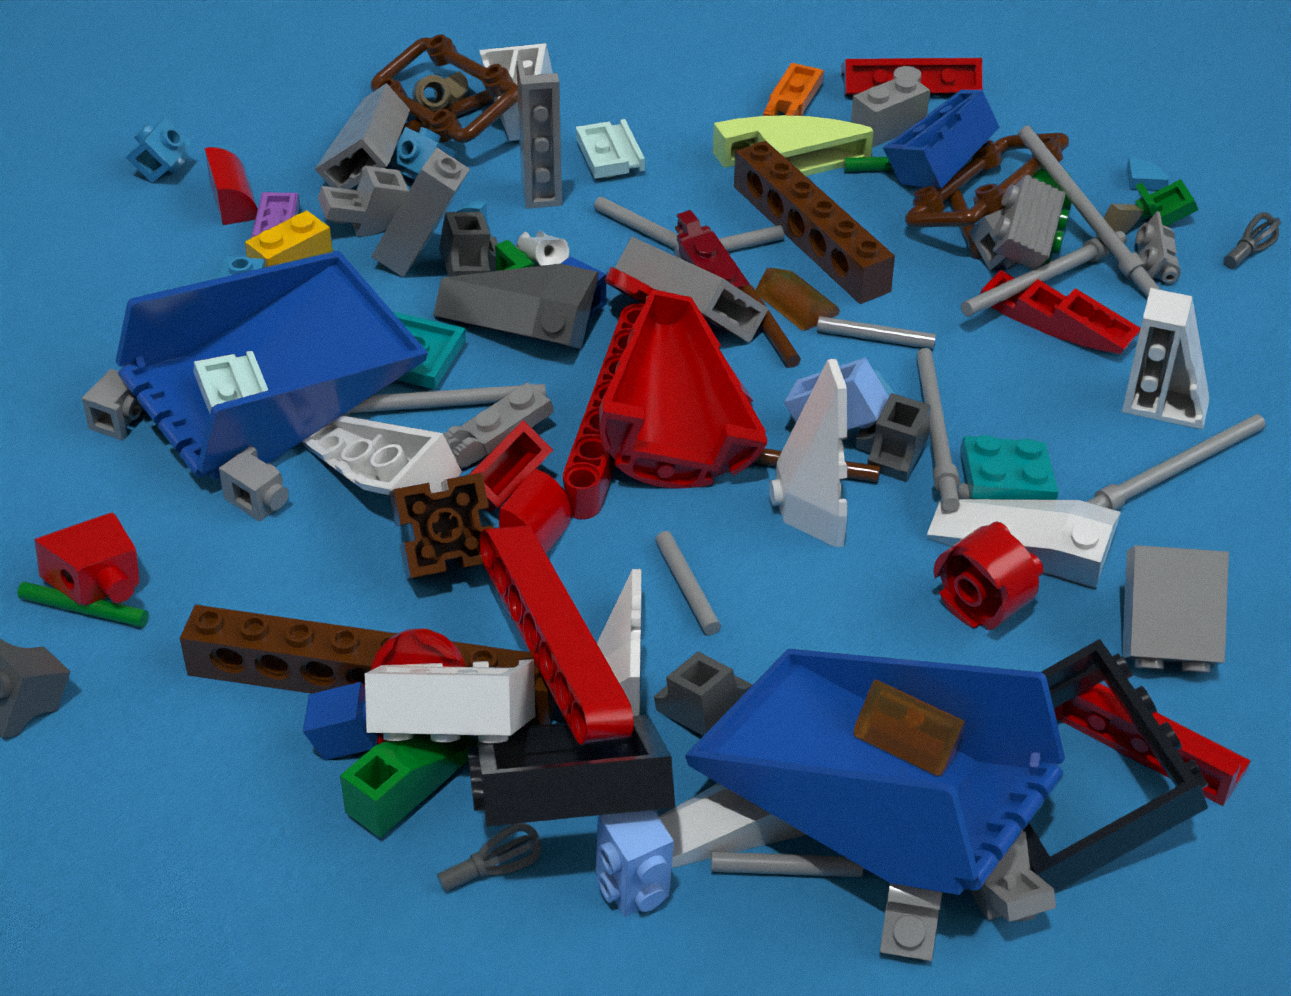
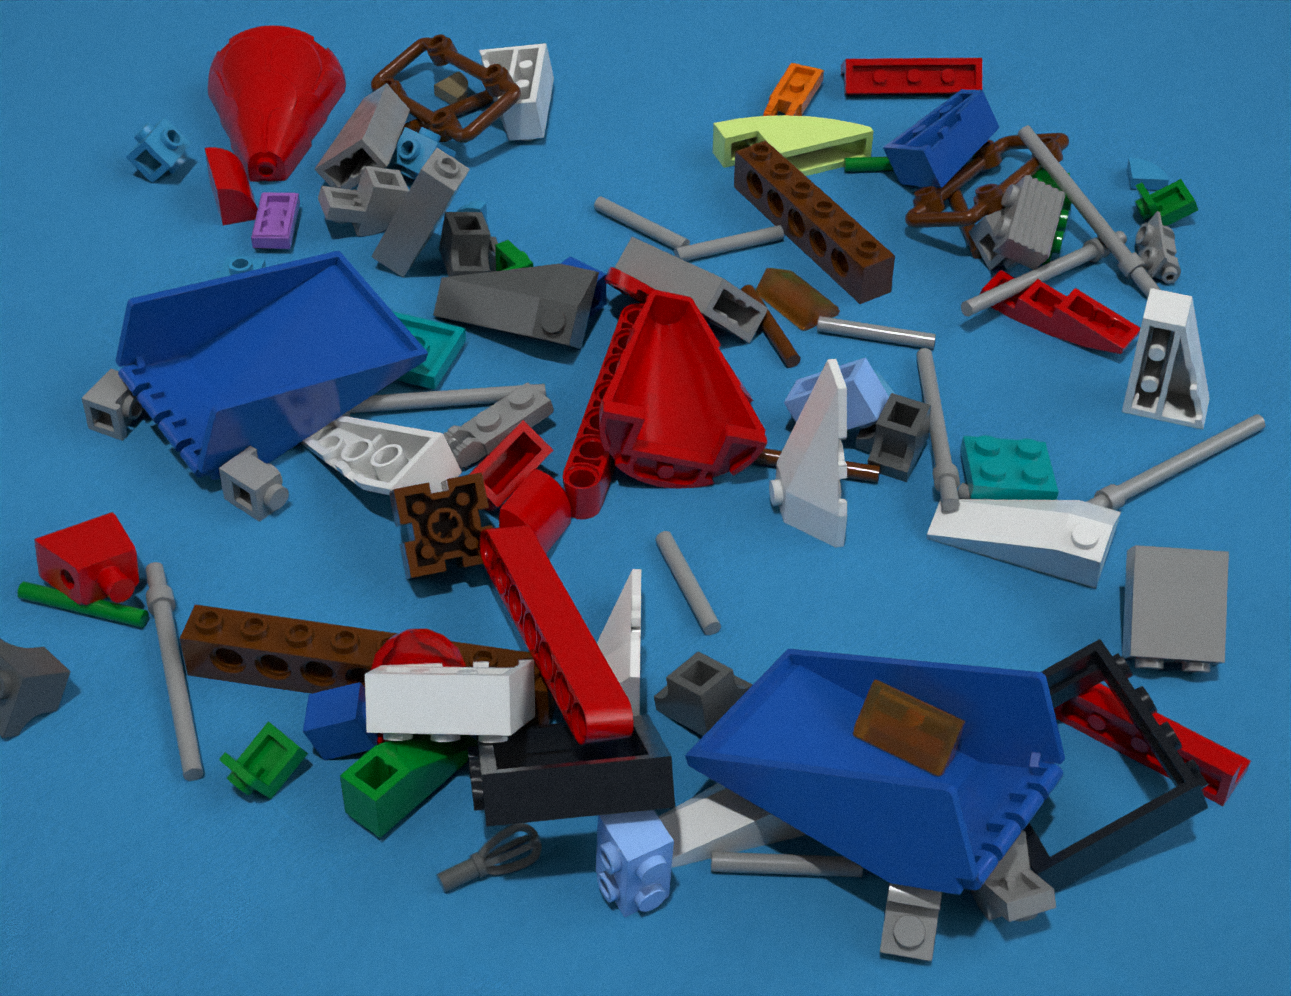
(161, 605): none -> light grey bar
(228, 378): light aqua plate -> none
(265, 762): none -> green bracket
(273, 96): none -> red cone
(291, 240): yellow brick -> none
(441, 90): dark tan brick -> none
(539, 138): light grey panel -> none
(543, 248): white piece -> none
(609, 149): light aqua plate -> none
(704, 249): dark red hinge -> none
(892, 105): light grey hinge -> none
(987, 576): red brick -> none
(1122, 216): dark tan tile -> none
(1247, 245): dark grey piece -> none

